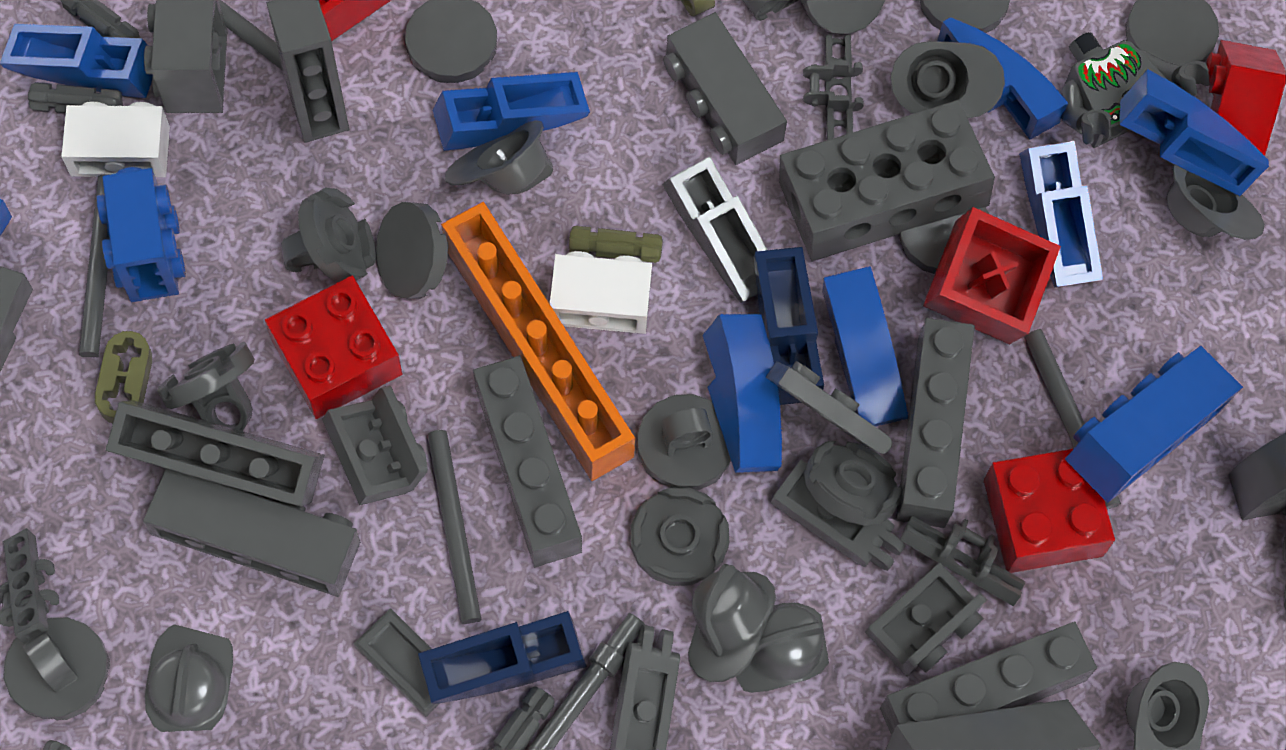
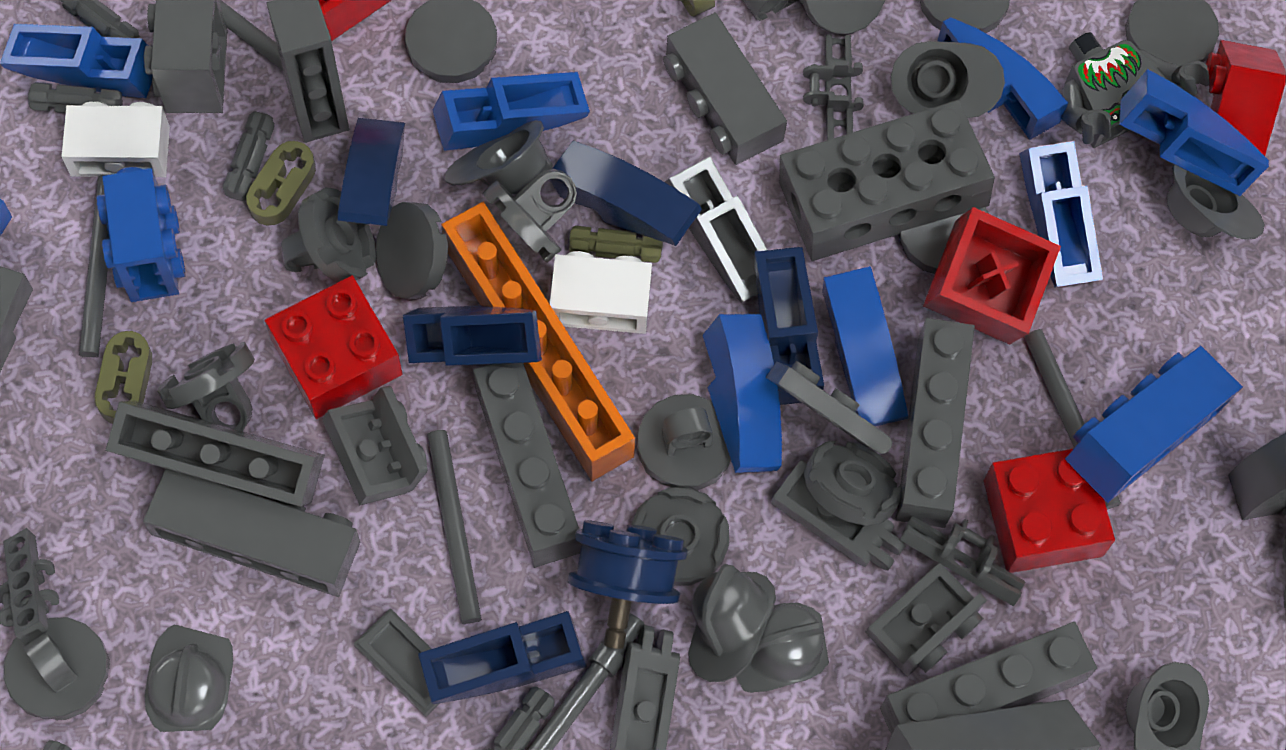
(248, 155): none -> dark grey axle
(289, 189): none -> olive beam
(372, 172): none -> dark blue slope
(472, 335): none -> dark blue slope
(530, 214): none -> dark grey tile
(625, 194): none -> dark blue slope
(628, 568): none -> dark blue wheel

